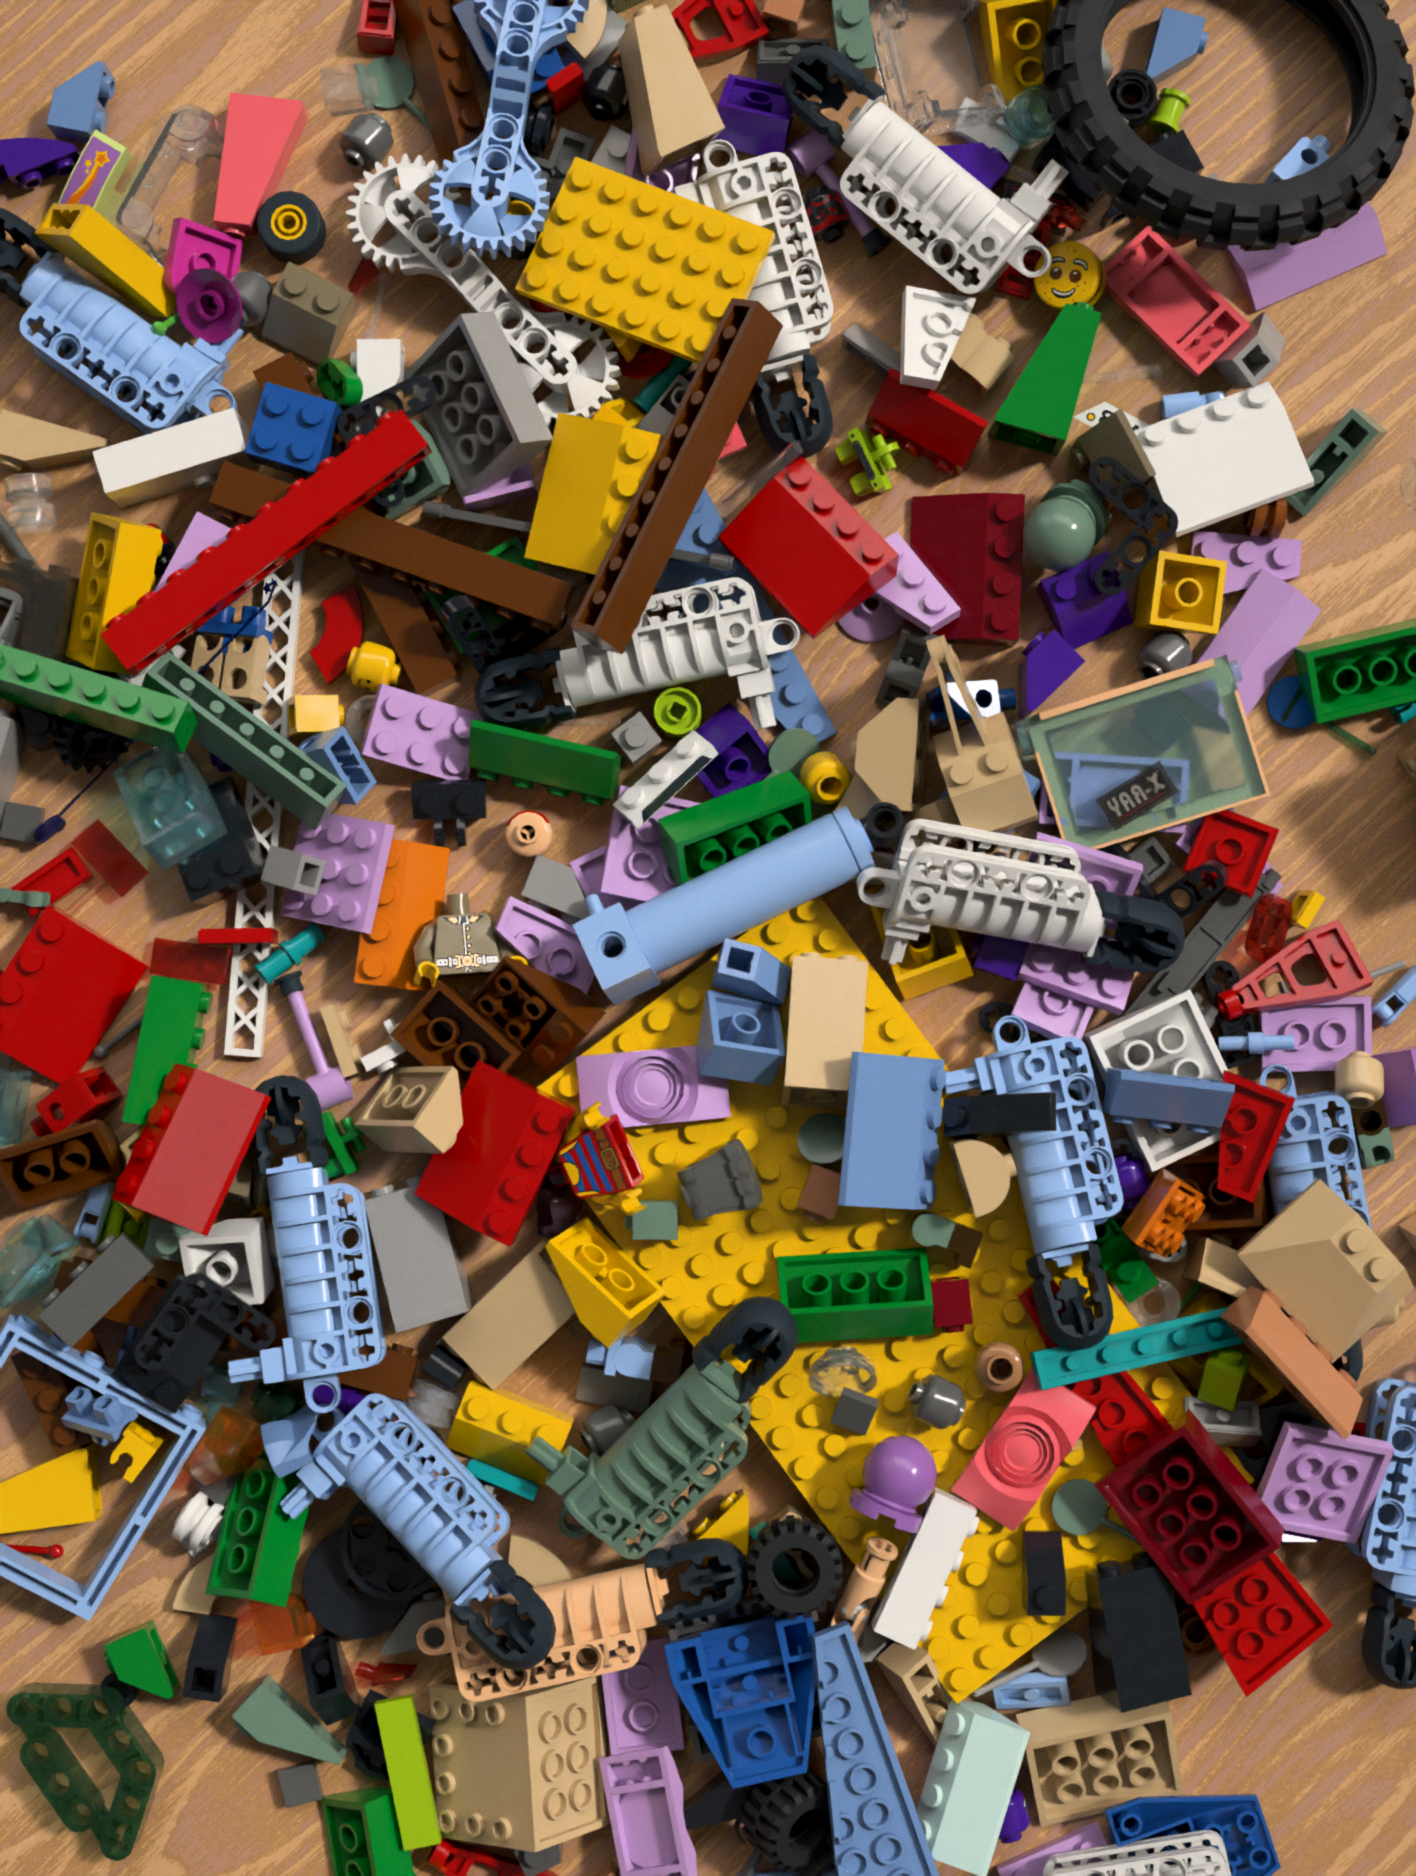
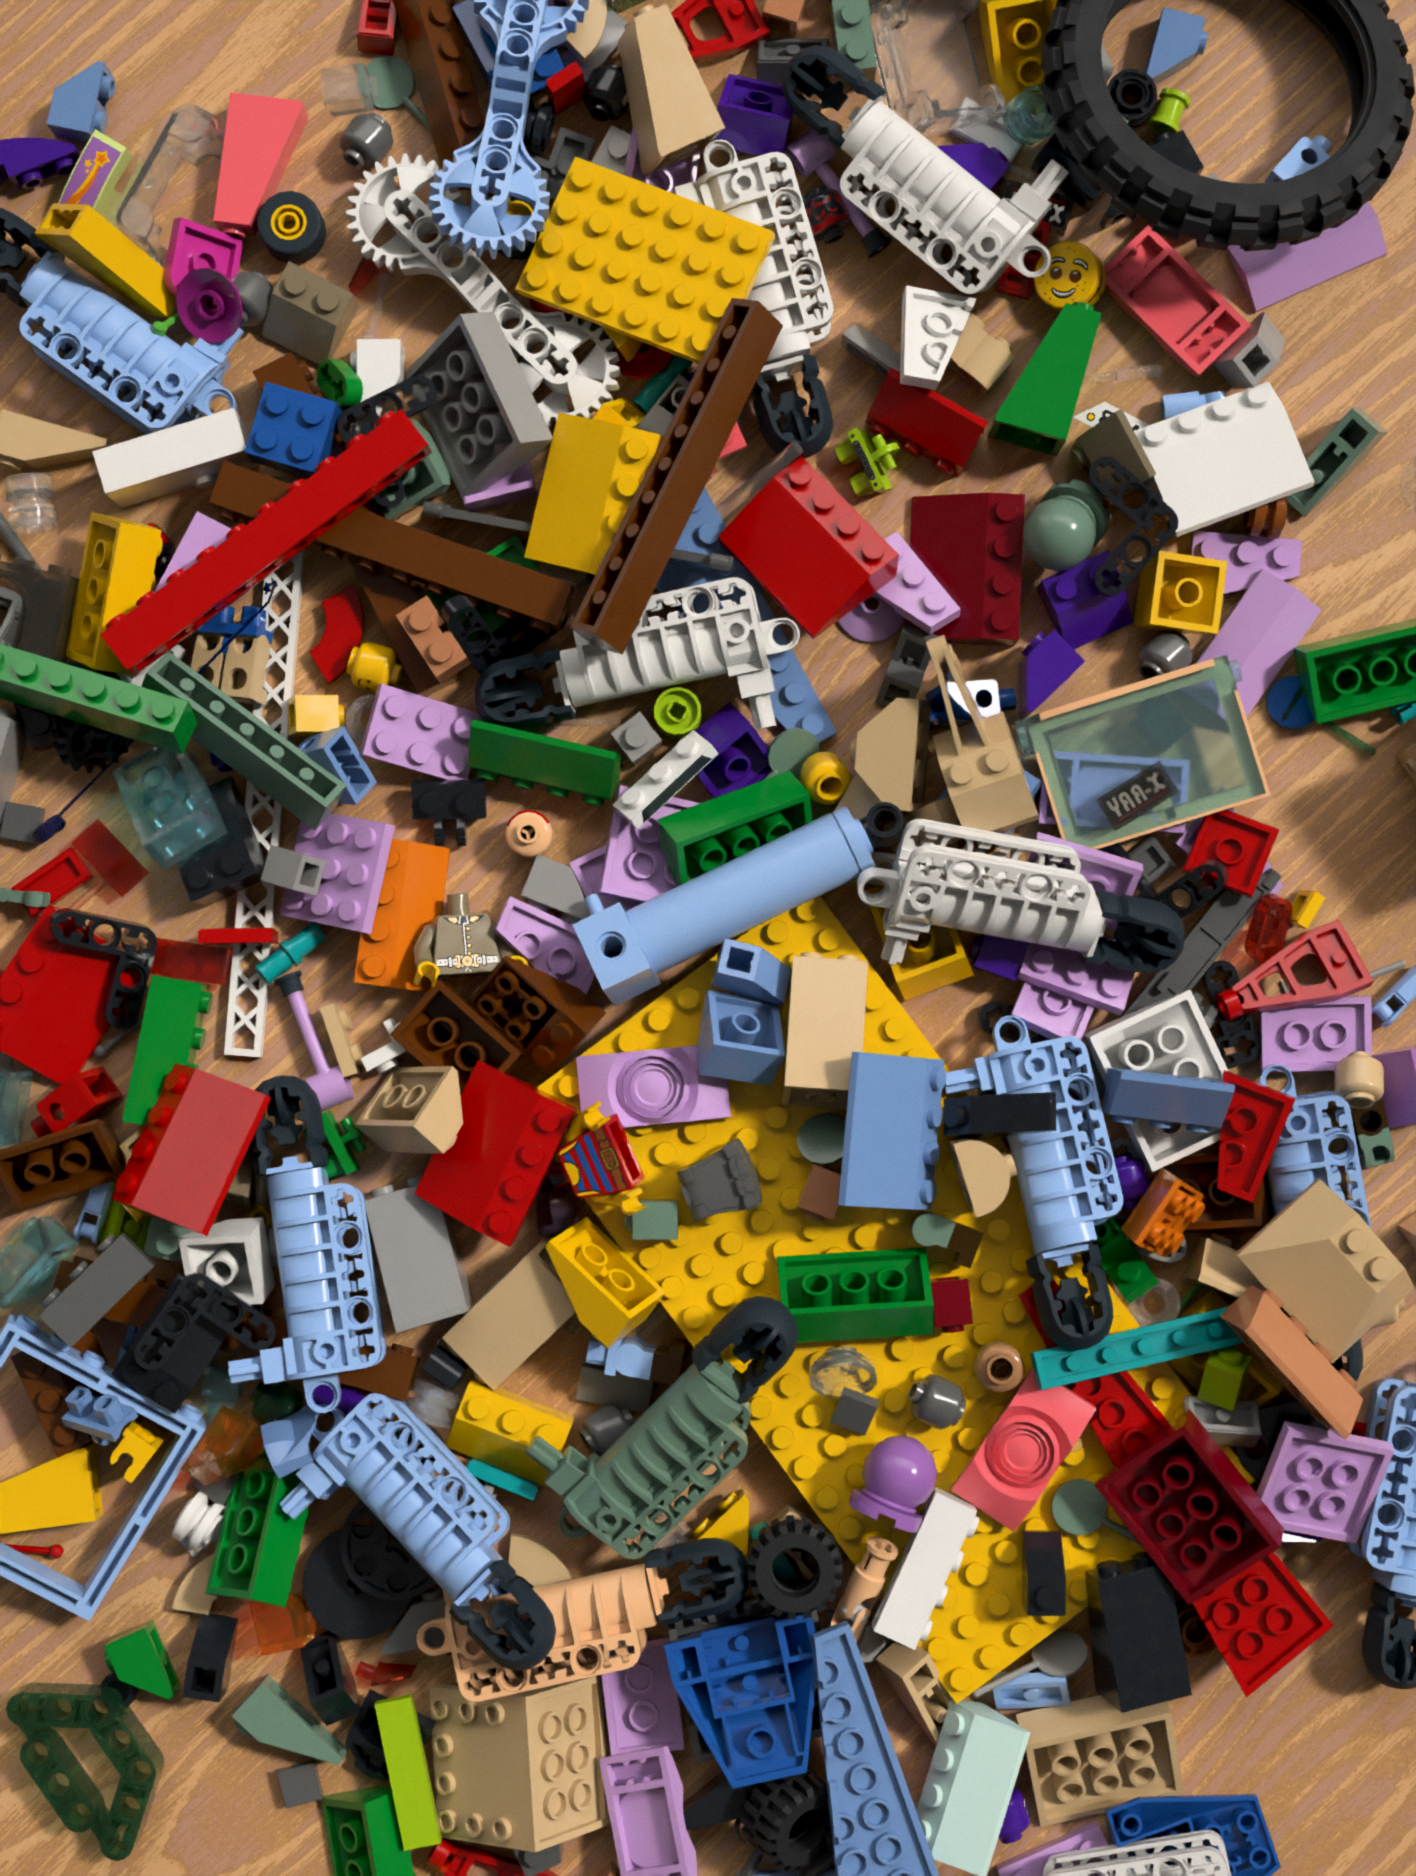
(126, 957): none -> black beam
(433, 639): none -> nougat piece
(1065, 217): clear red bar -> none
(1256, 1043): light blue bar -> none

